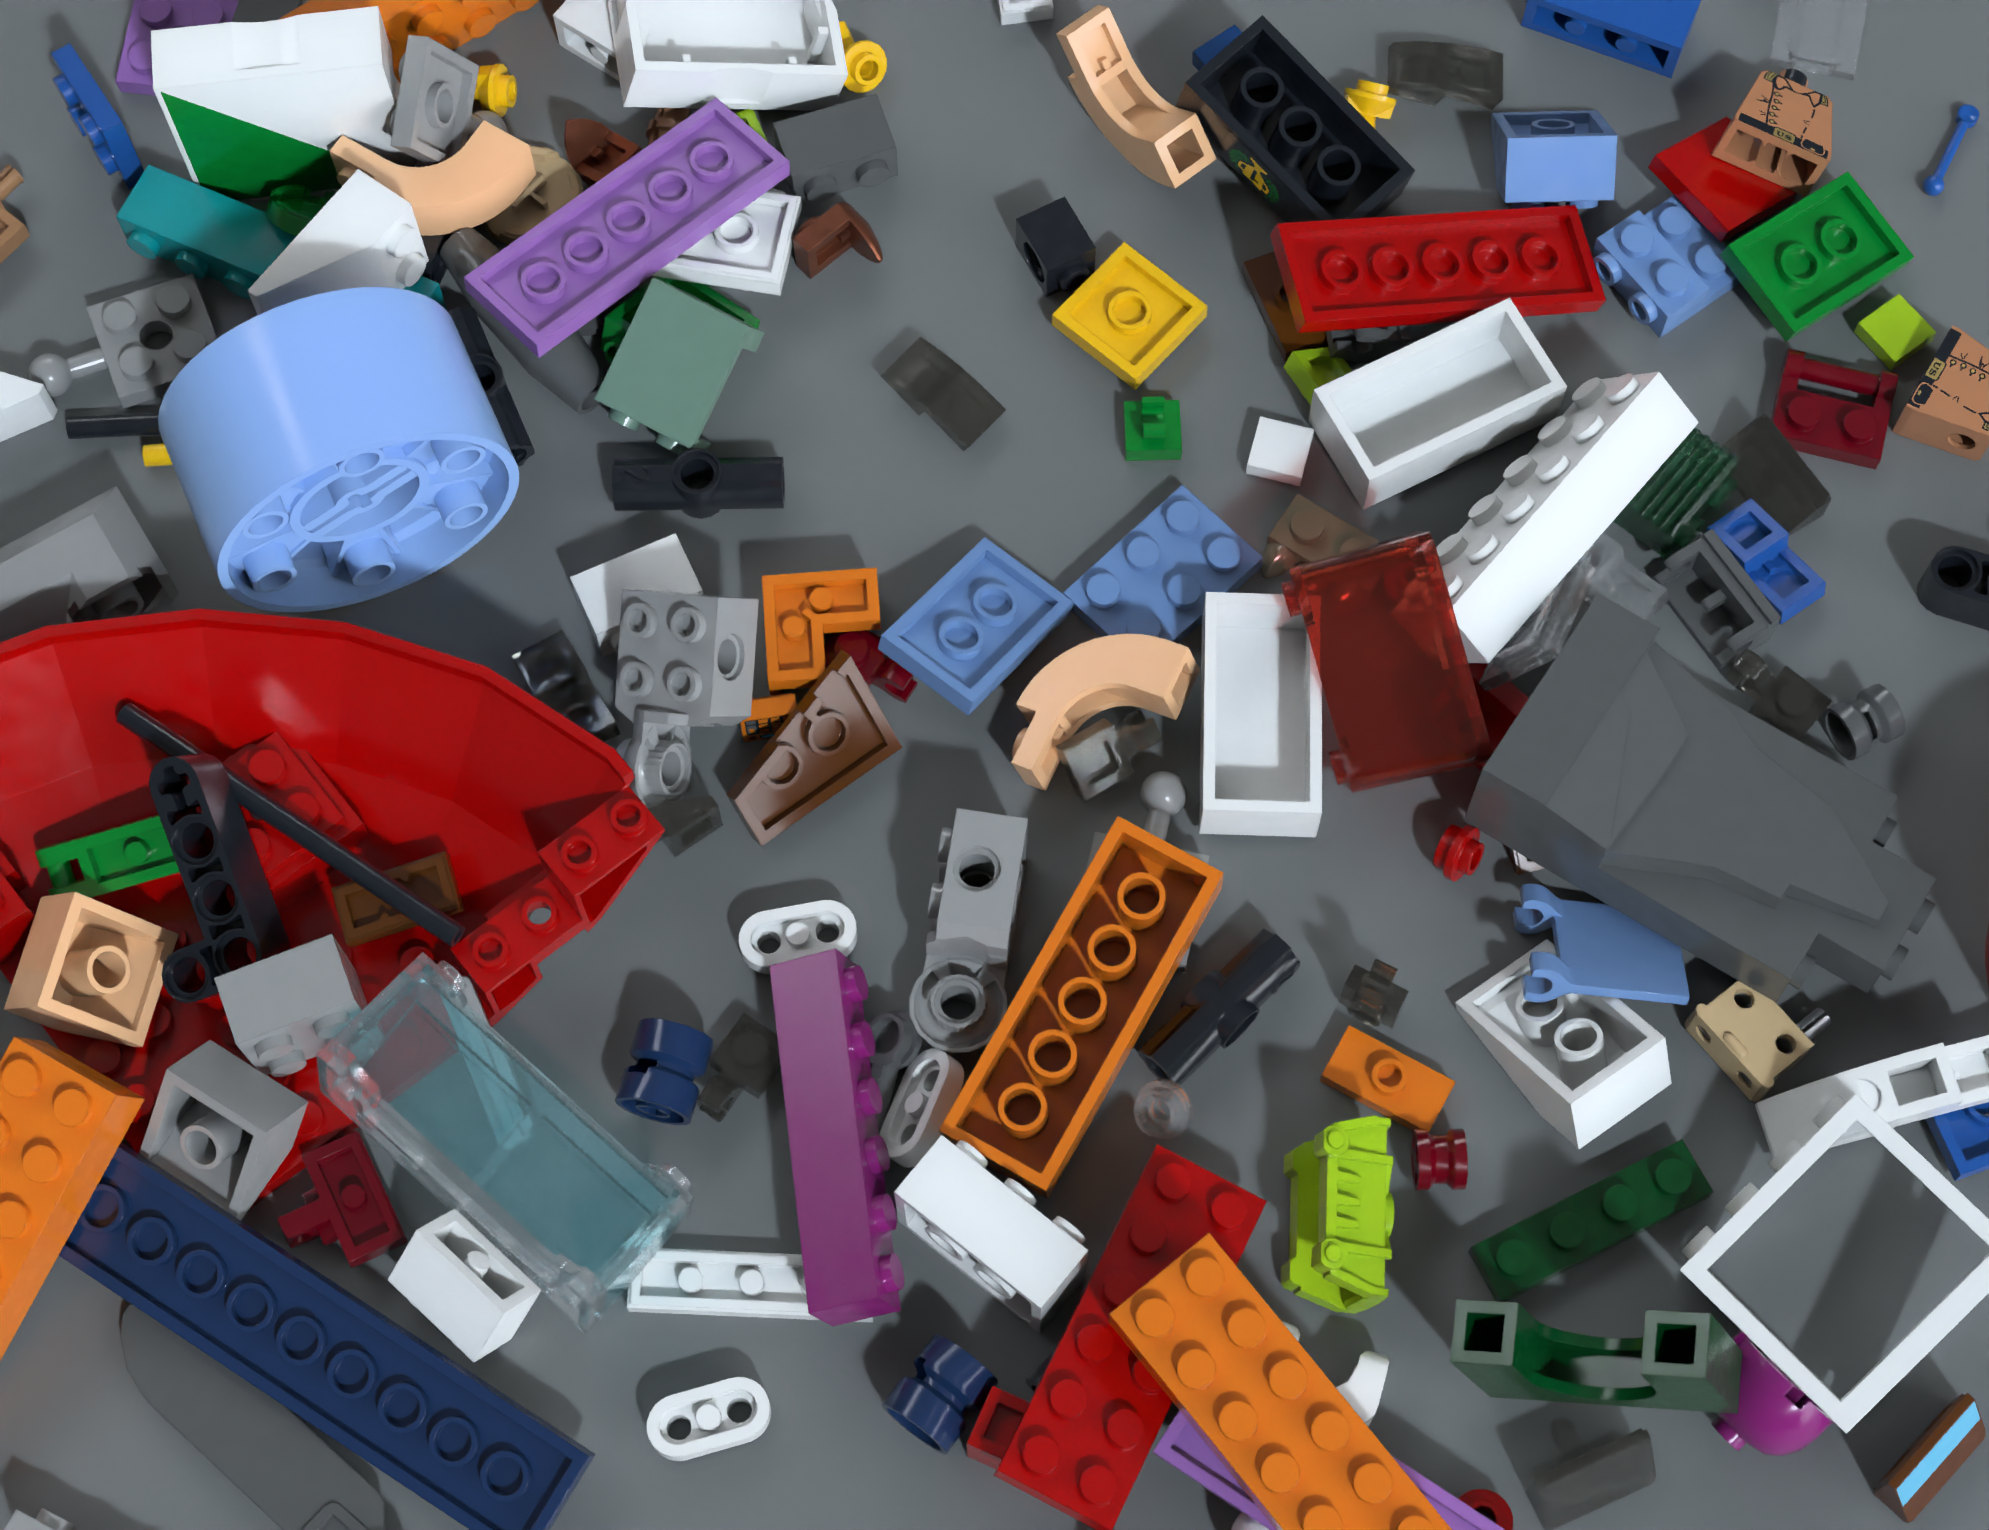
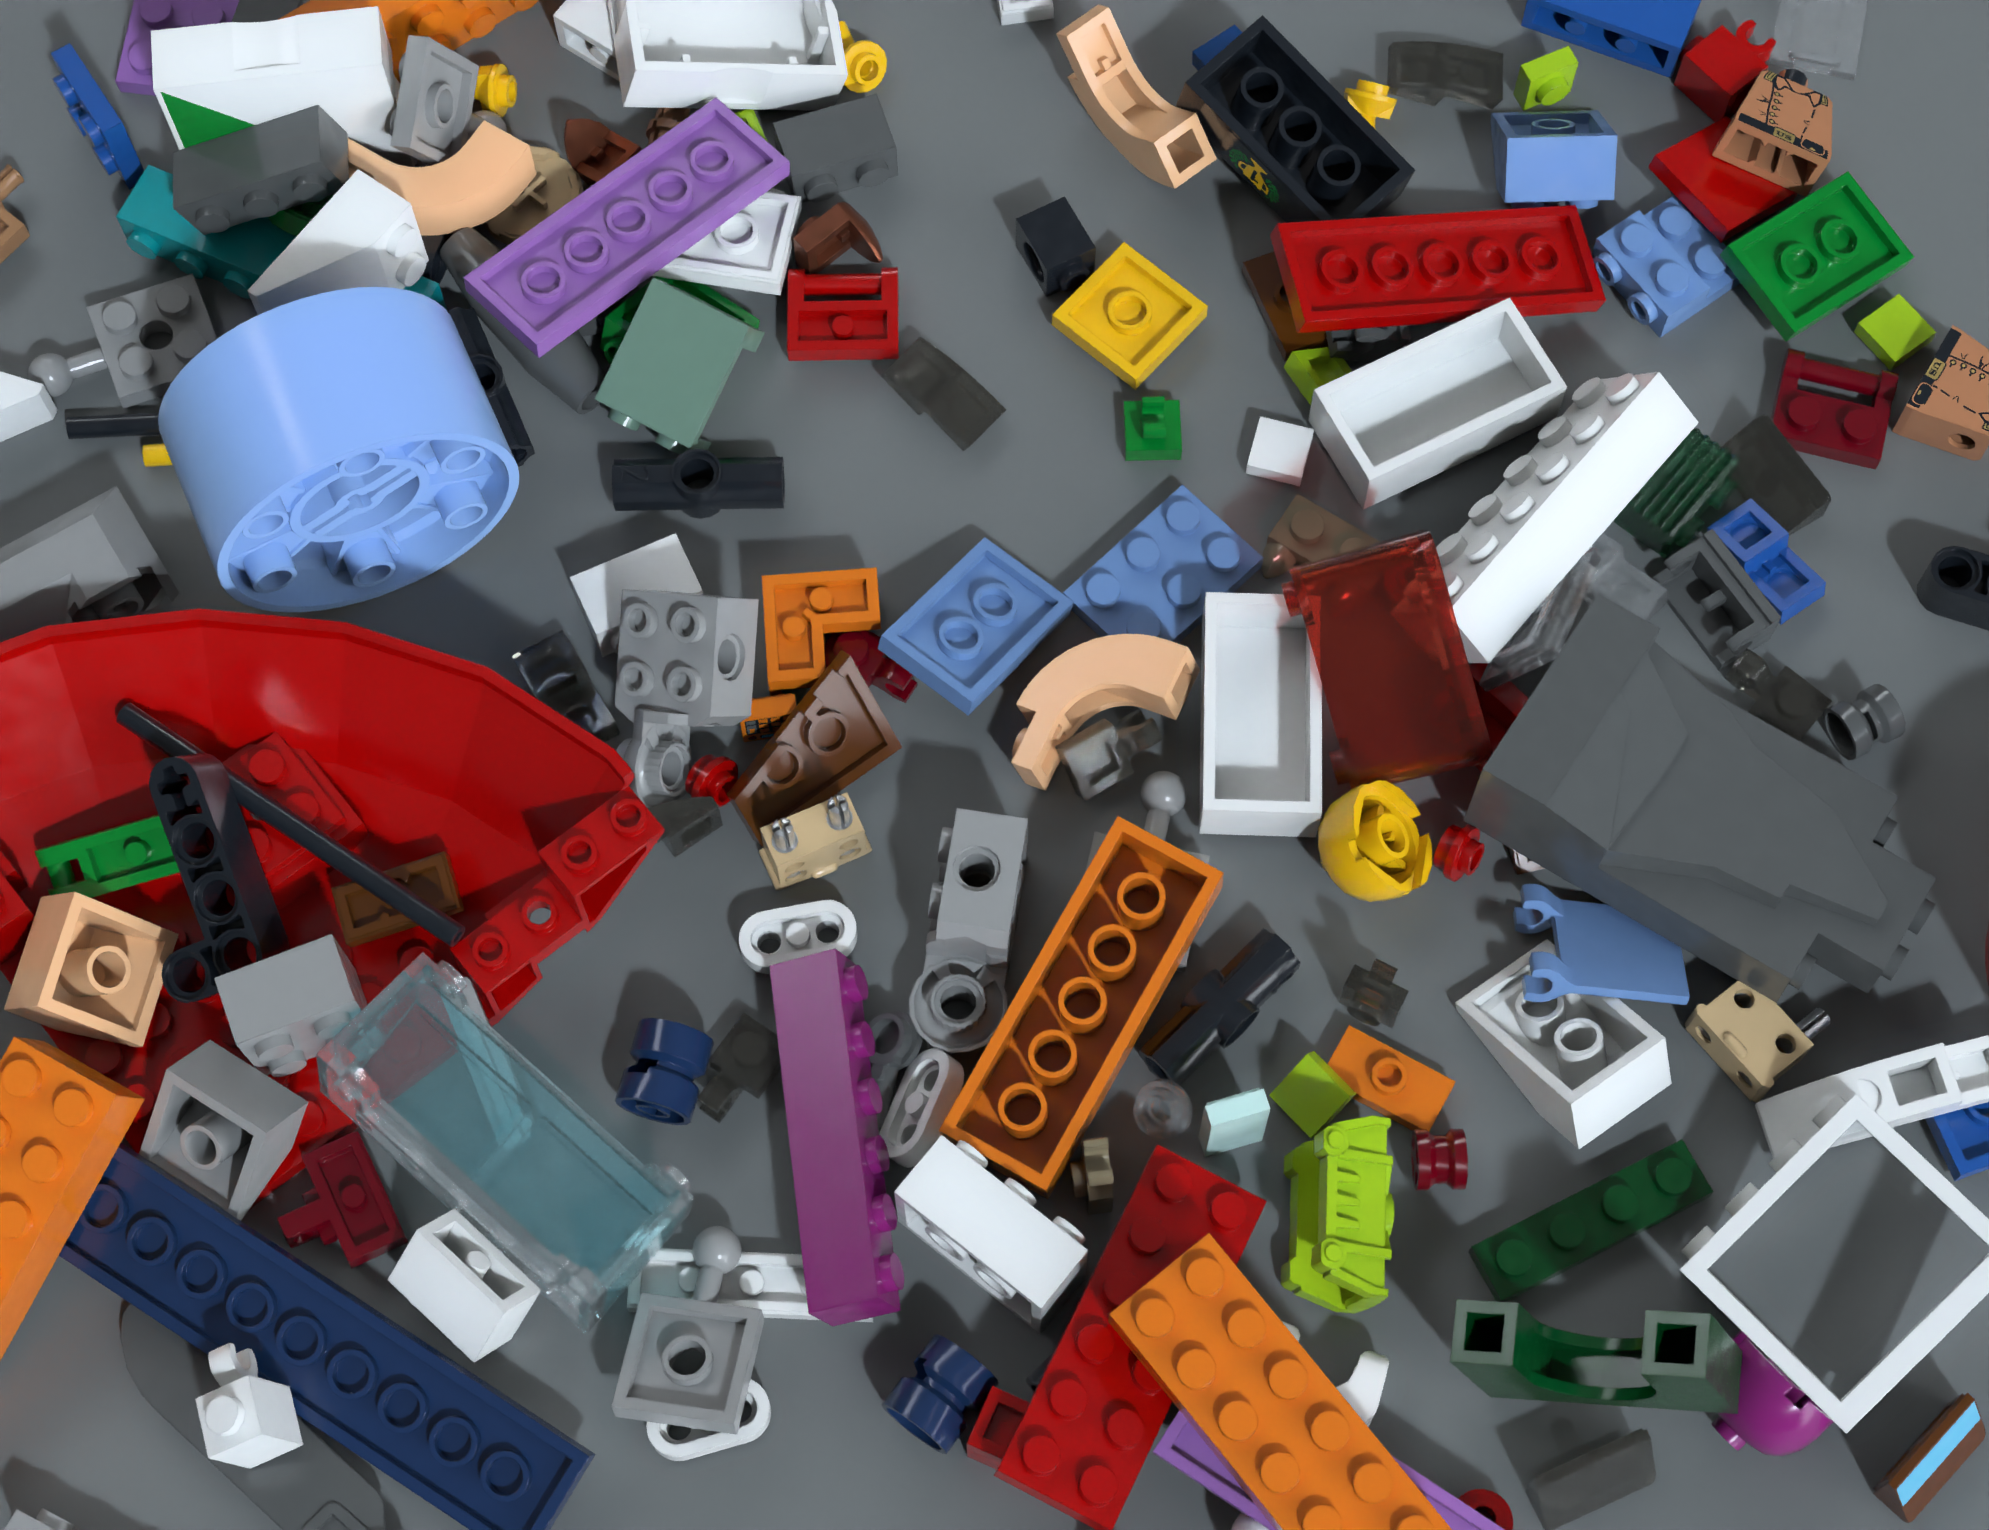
(248, 1415): none -> white brick
(260, 170): none -> dark grey brick
(673, 1325): none -> light grey plate
(712, 777): none -> red plate
(813, 842): none -> tan piece
(843, 327): none -> red plate
(1093, 1176): none -> dark tan plate
(1234, 1121): none -> light aqua tile
(1312, 1094): none -> lime tile
(1374, 844): none -> yellow cylinder
(1546, 79): none -> lime plate
(1722, 69): none -> red brick
(1965, 118): blue hinge -> none

